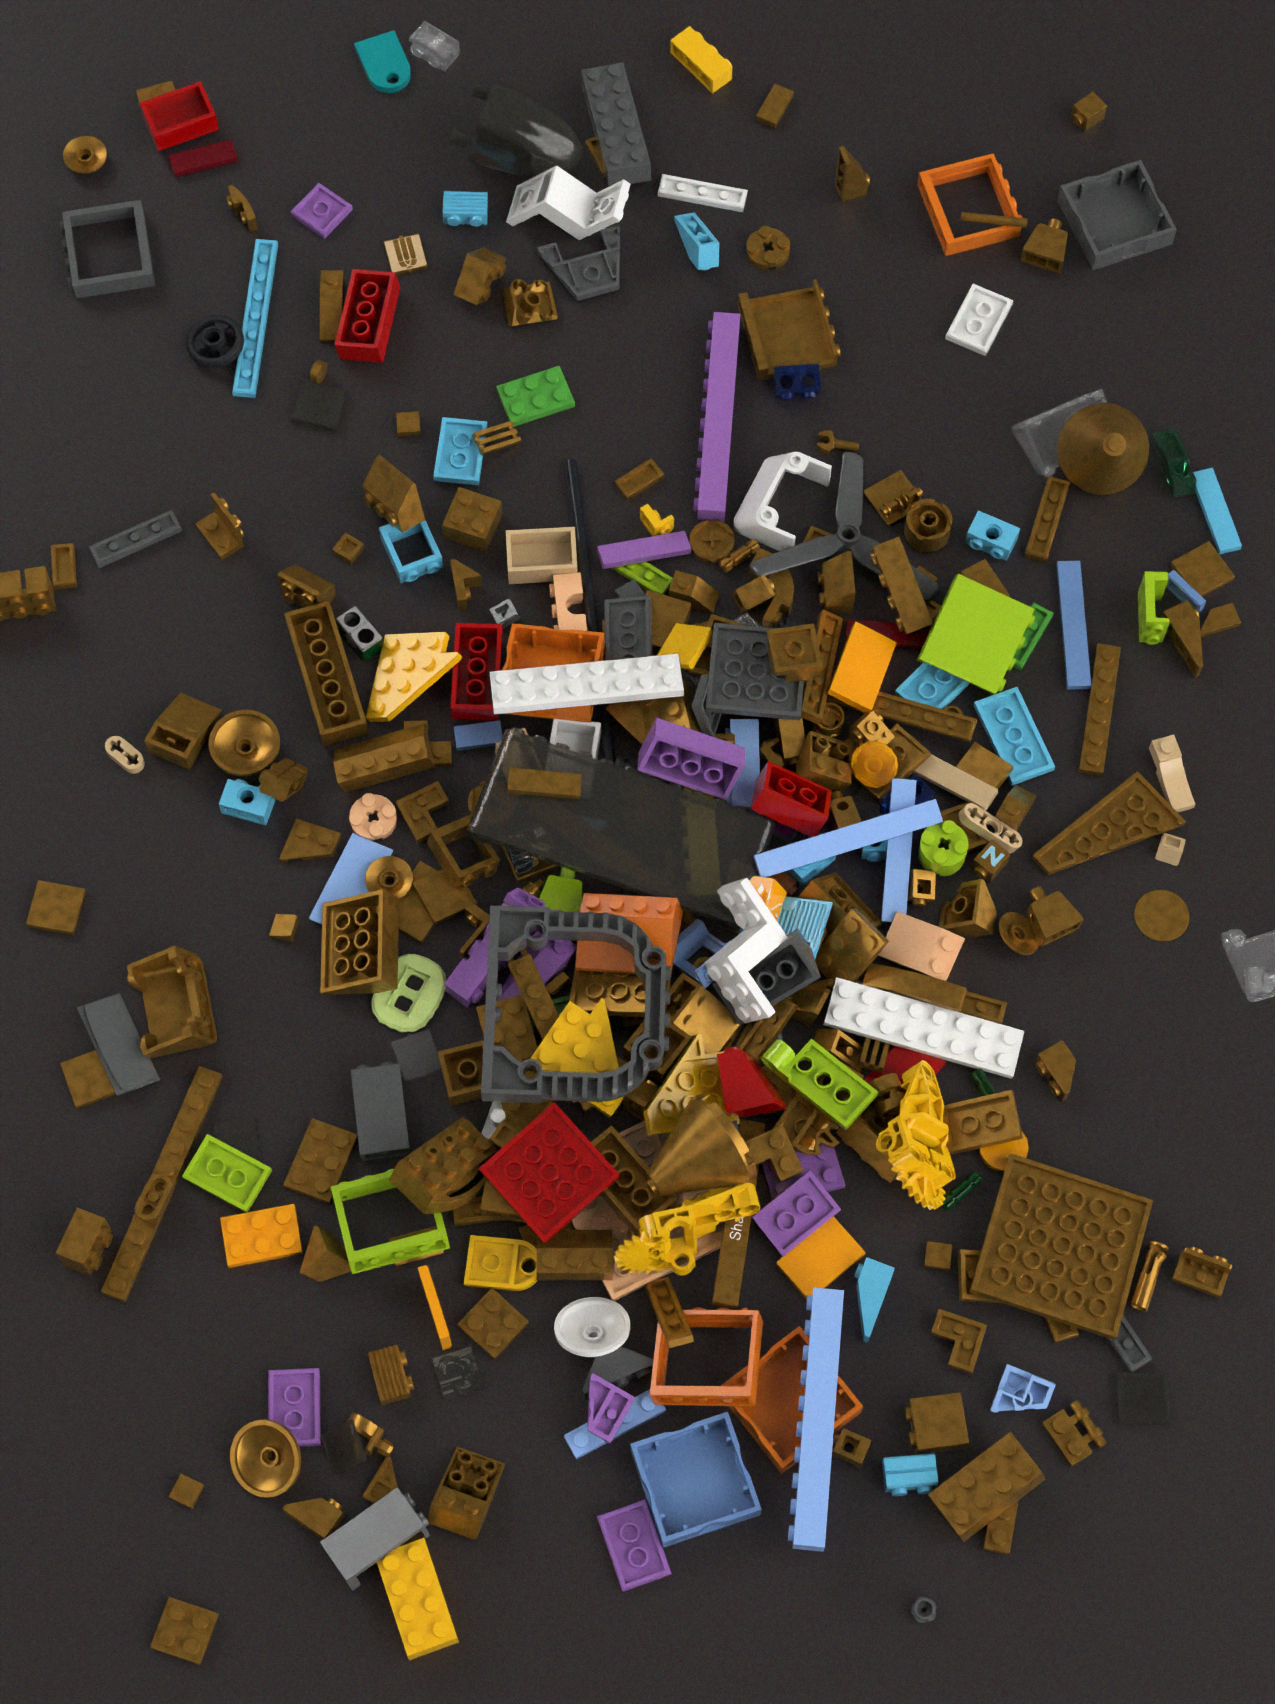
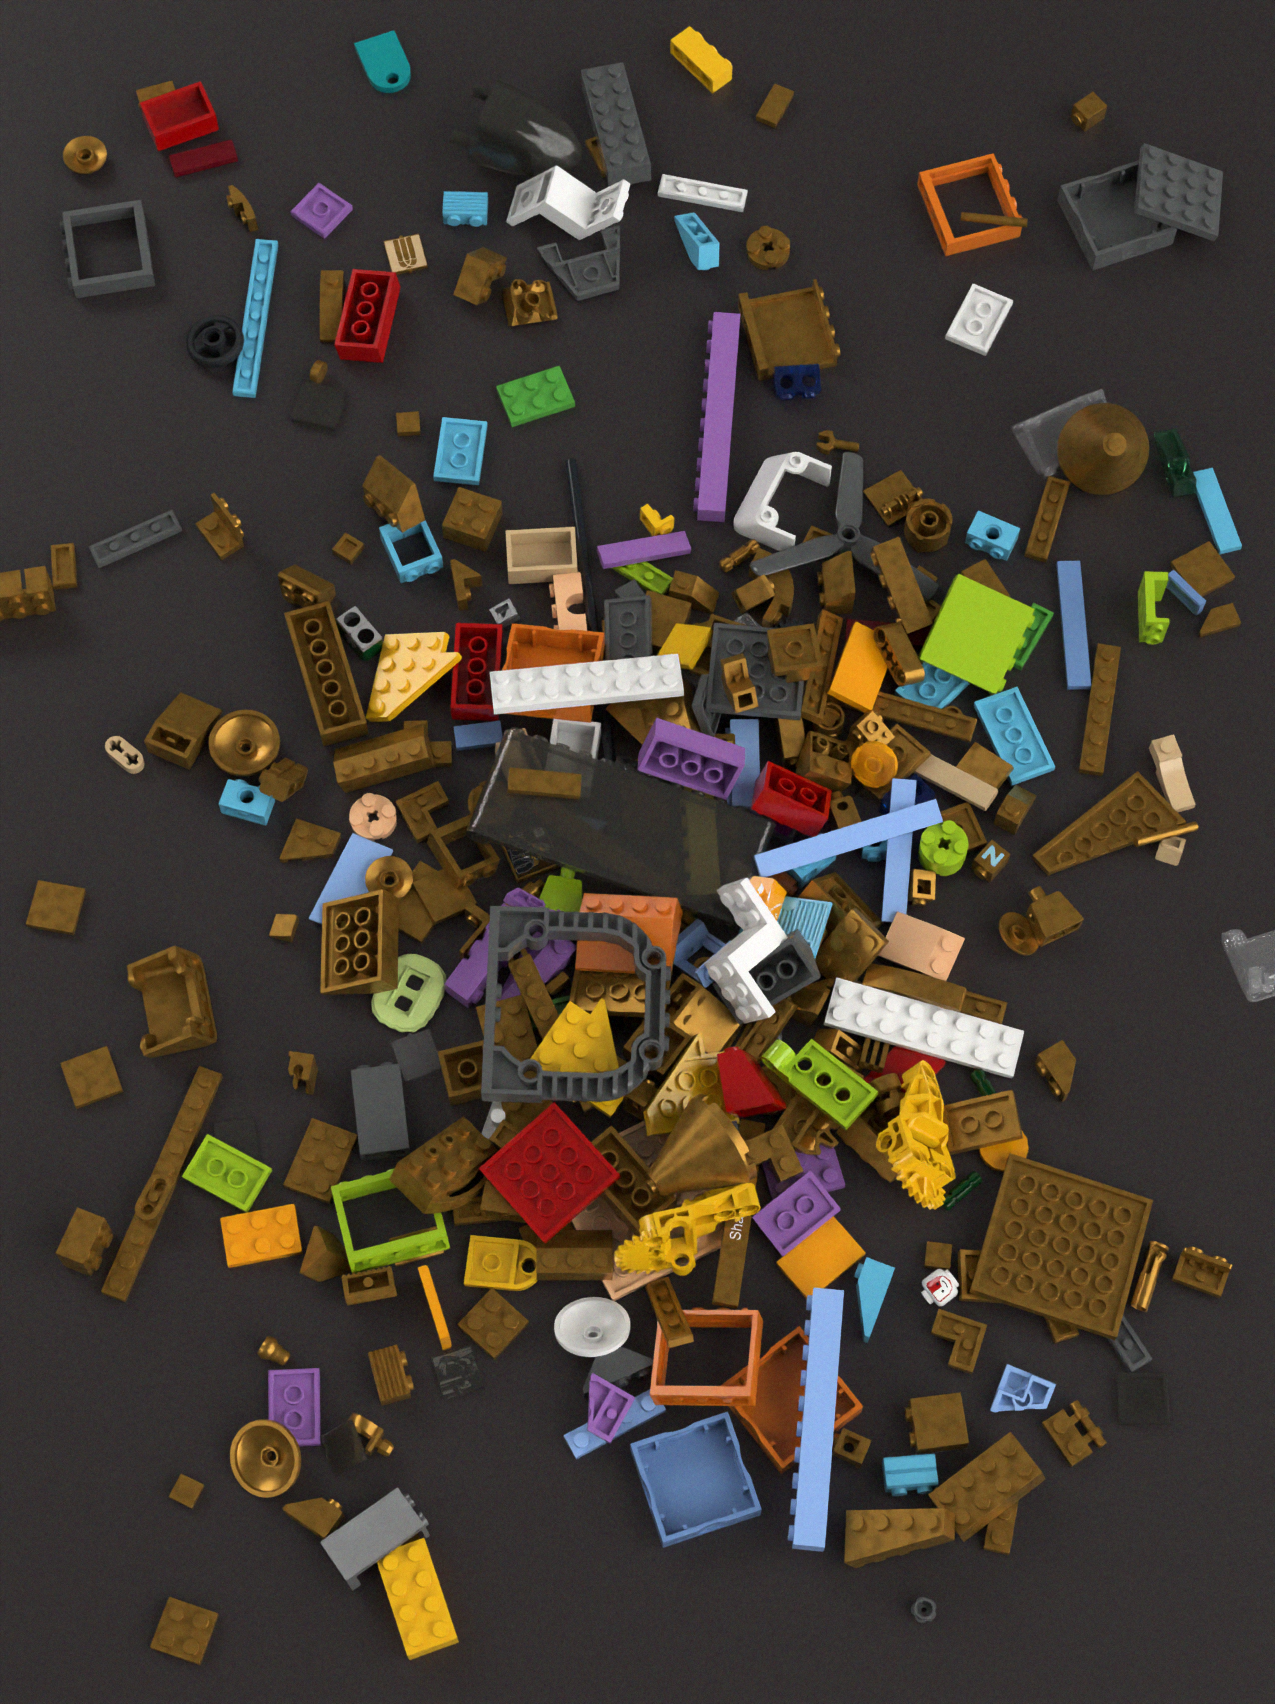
(117, 1044): dark grey piece -> none
(273, 1351): none -> pearl gold piece
(303, 1068): none -> pearl gold hinge
(369, 1286): none -> pearl gold brick
(382, 1483): pearl gold tile -> none
(434, 46): clear brick -> none
(465, 1493): pearl gold slope -> none
(491, 430): pearl gold tile -> none
(634, 1545): medium lavender tile -> none
(639, 479): pearl gold tile -> none
(711, 541): pearl gold tile -> none
(737, 684): none -> pearl gold brick
(767, 752): pearl gold bracket -> none
(850, 178): pearl gold slope -> none
(893, 1532): none -> pearl gold wedge
(898, 654): none -> pearl gold beam
(939, 1287): none -> head
(970, 912): pearl gold slope -> none
(979, 814): tan beam -> none
(1046, 246): pearl gold torso -> none
(1161, 915): pearl gold sticker -> none
(1165, 834): none -> pearl gold bar
(1178, 192): none -> dark grey plate
(1186, 634): pearl gold slope -> none

